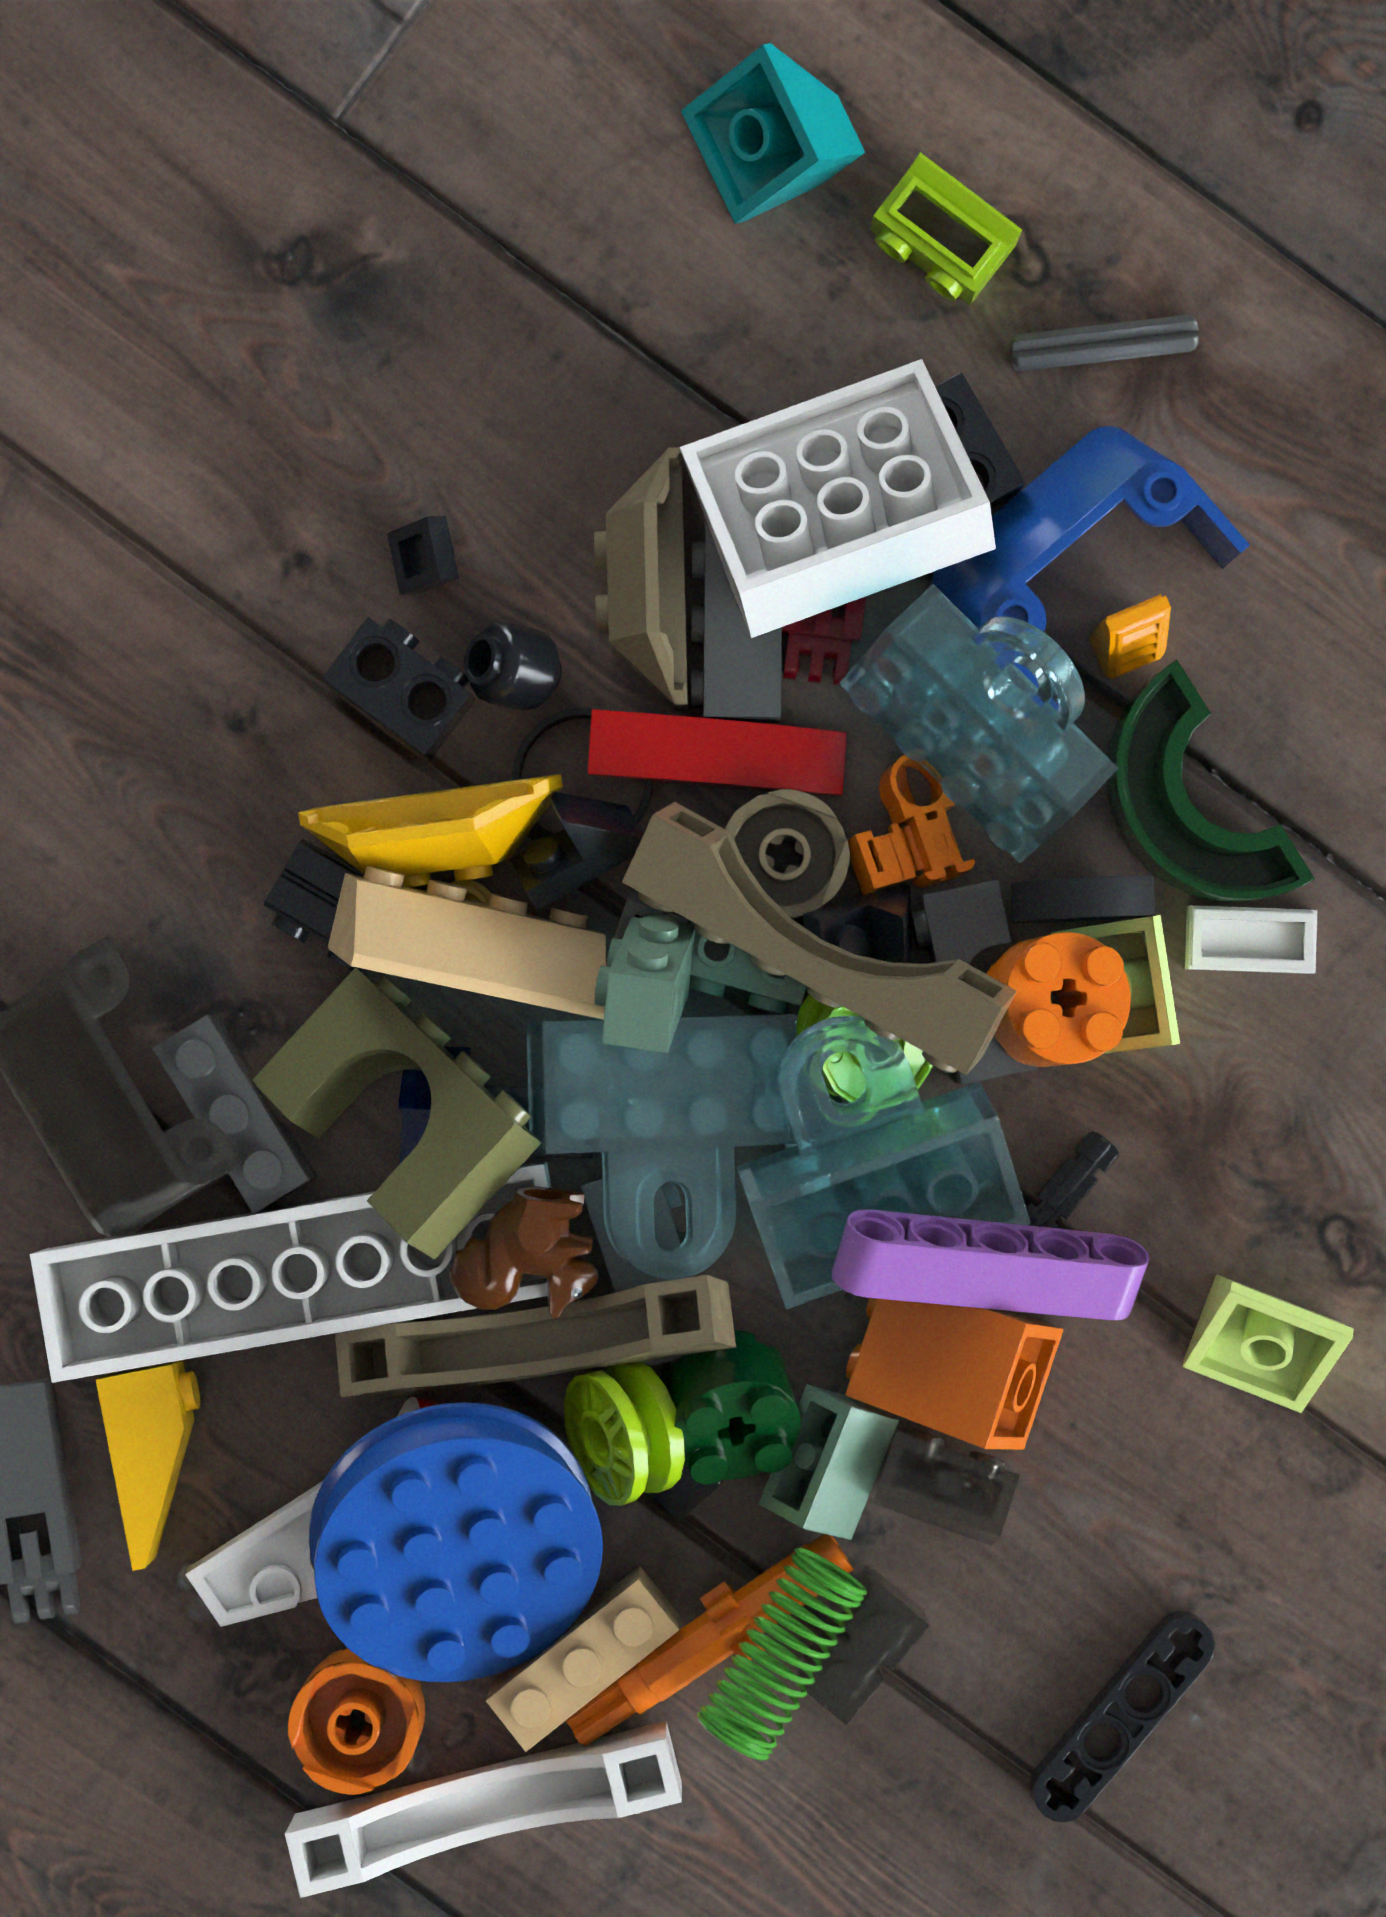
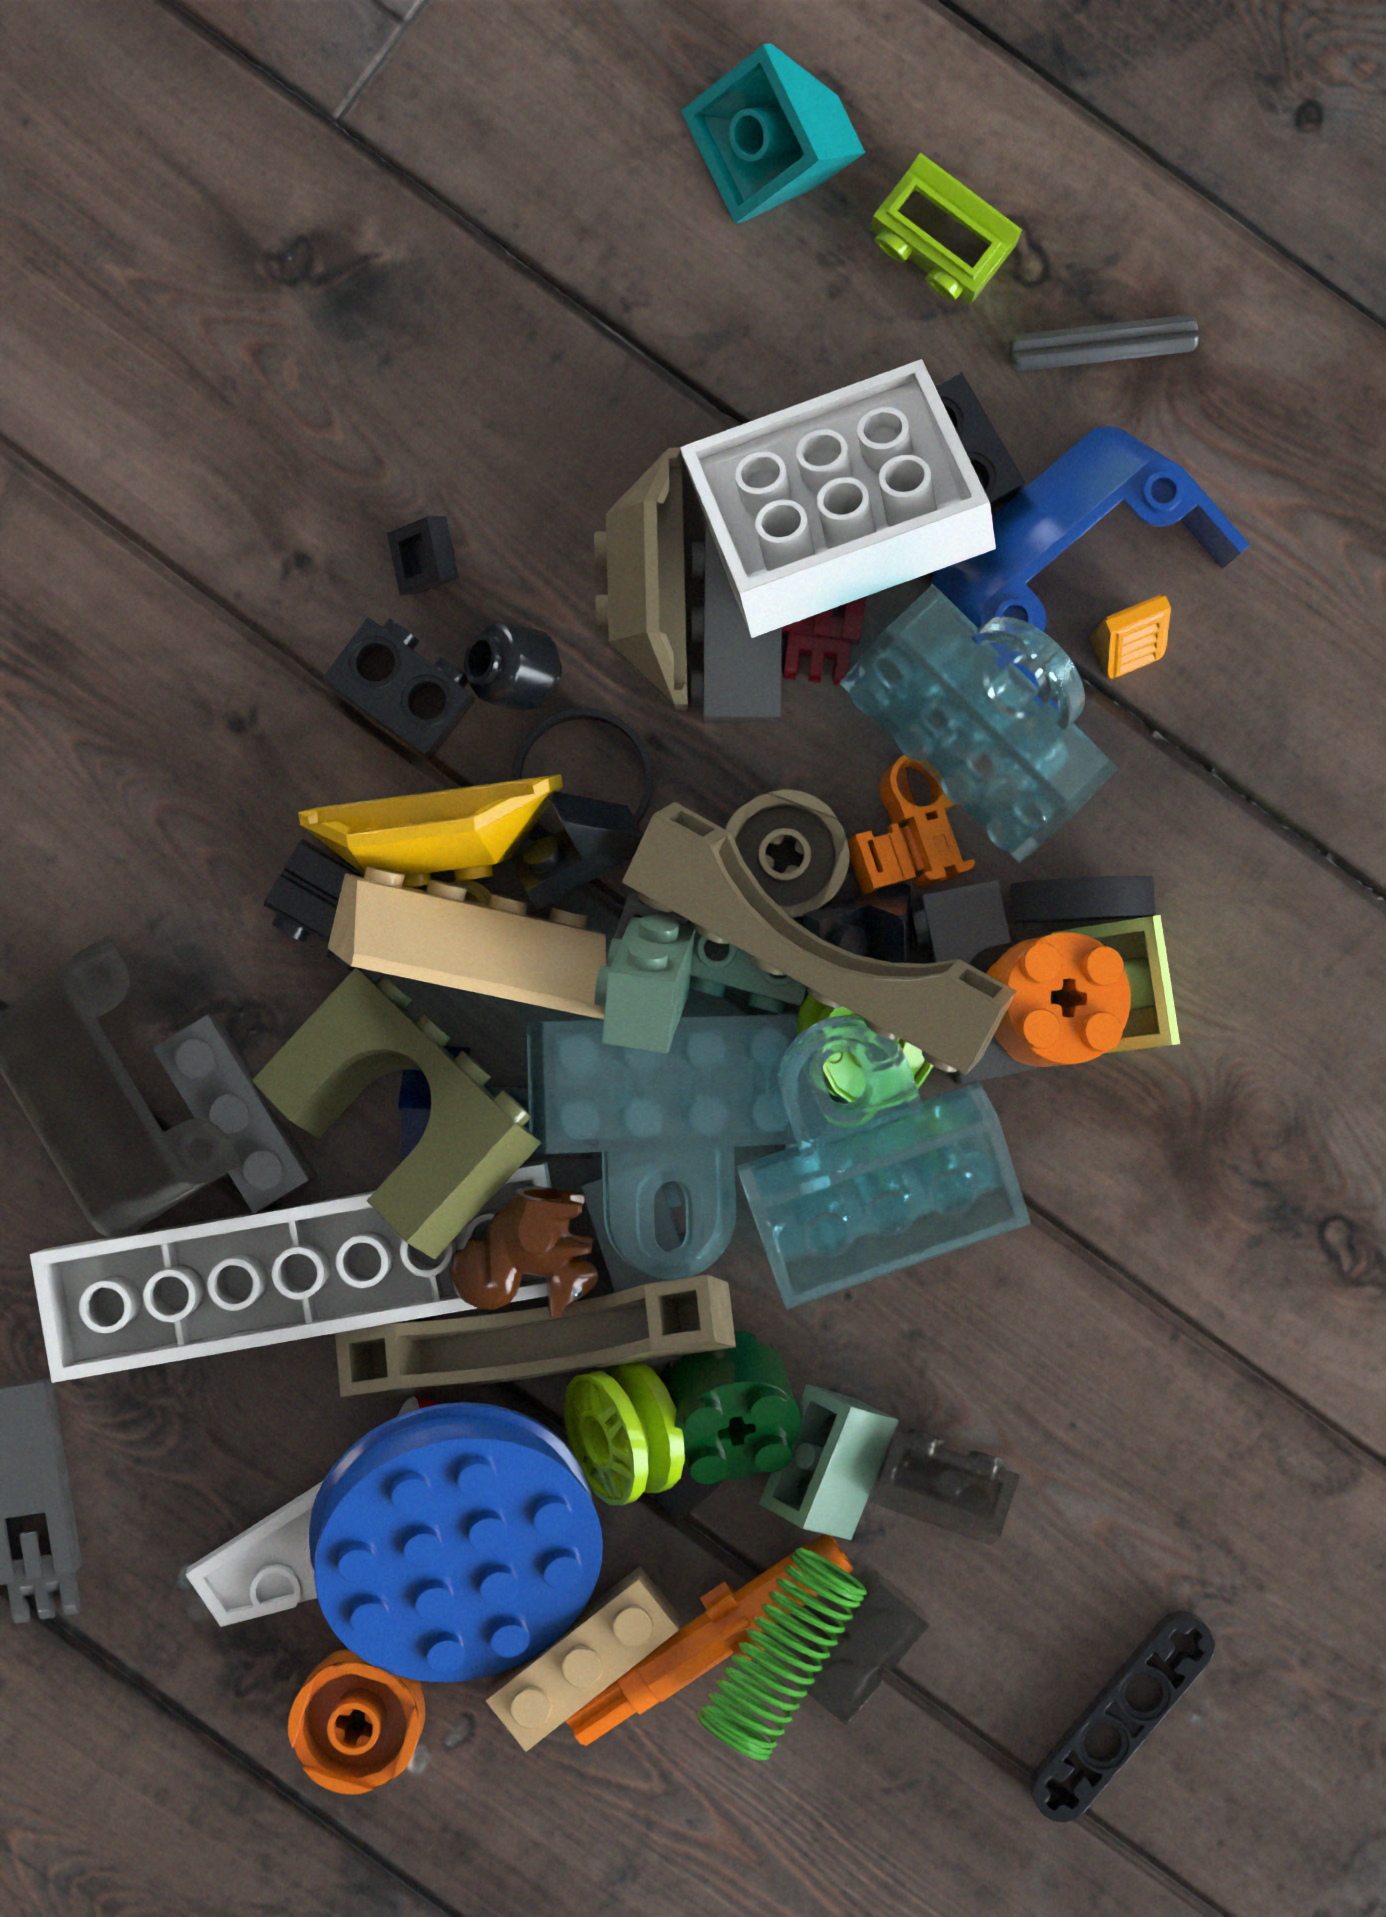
(147, 1435): yellow slope -> none
(560, 1785): white arch -> none
(716, 752): red slope -> none
(955, 1369): orange slope -> none
(989, 1265): medium lavender beam -> none
(1072, 1181): black axle -> none
(1163, 824): dark green brick -> none
(1251, 939): white tile -> none
(1264, 1344): yellowish green slope -> none

